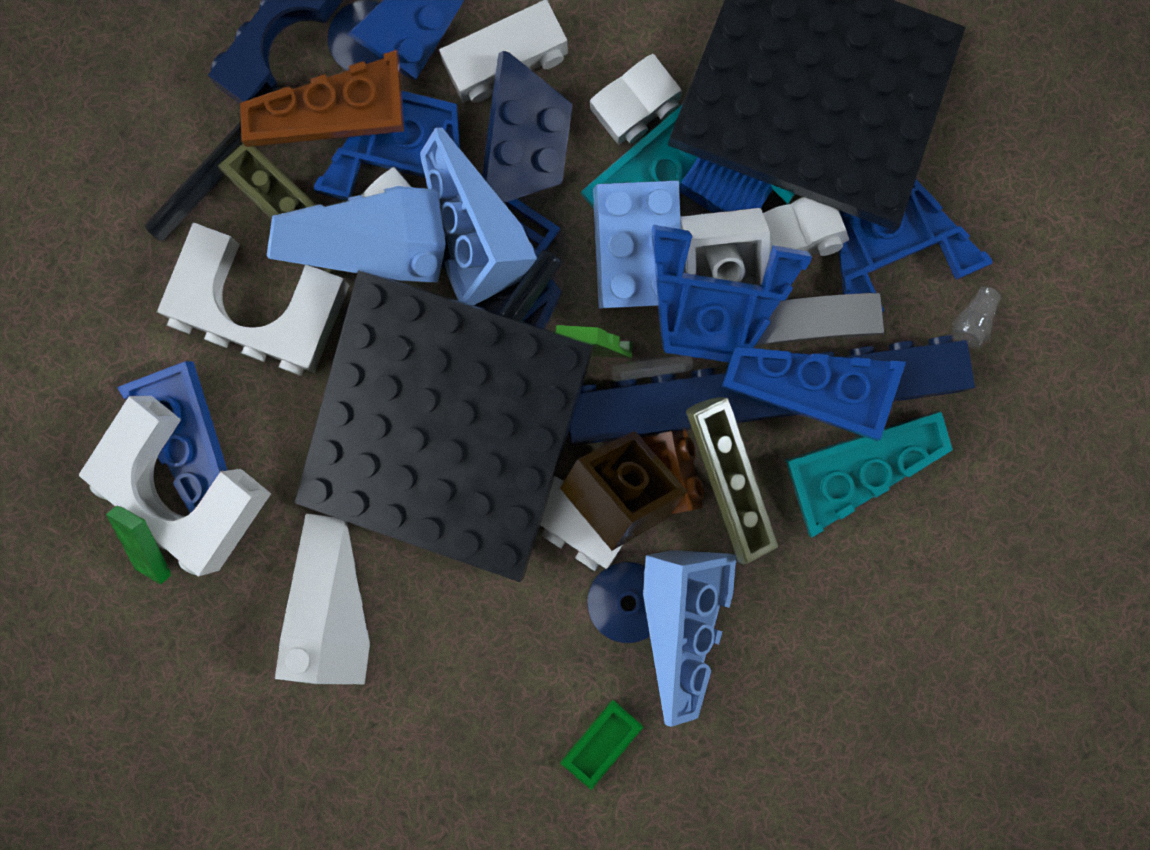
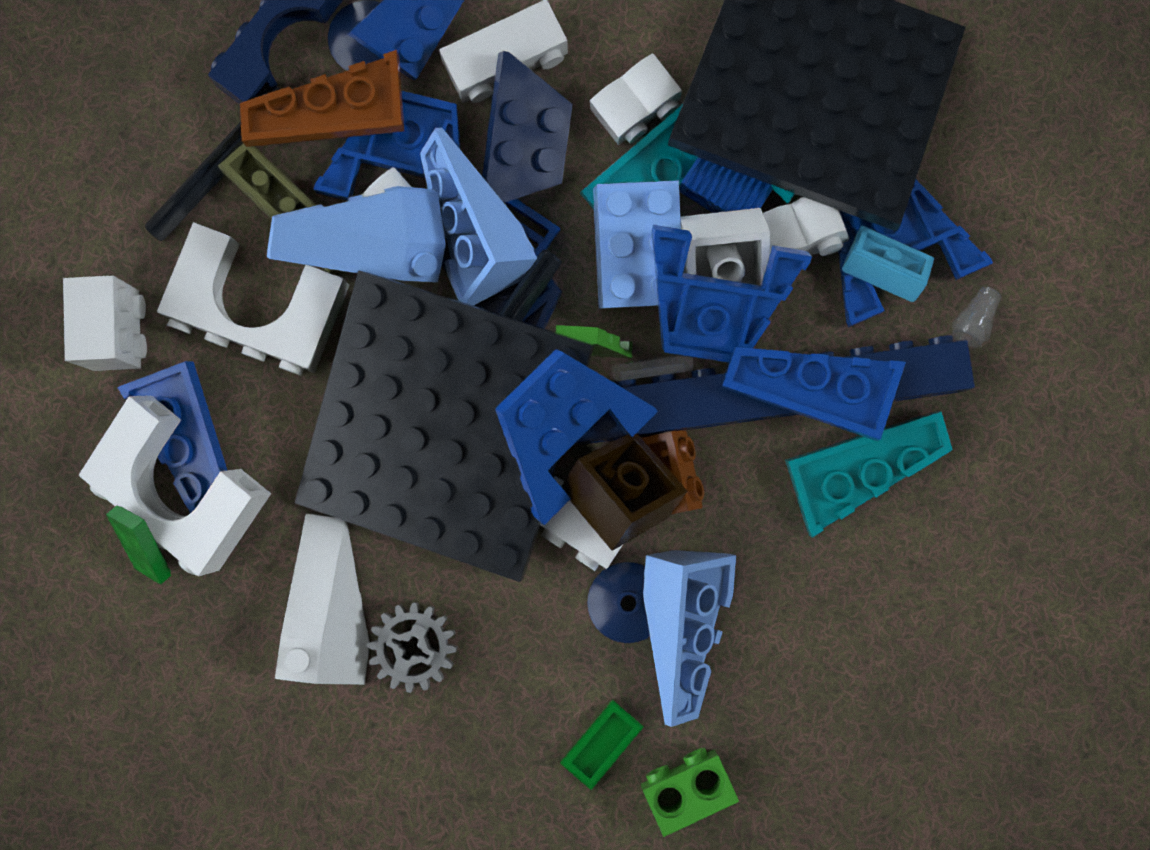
(103, 323): none -> white brick
(391, 637): none -> light grey gear
(555, 411): none -> blue wing
(693, 802): none -> bright green brick
(732, 478): olive brick -> none
(824, 318): light grey slope -> none
(888, 264): none -> medium azure slope

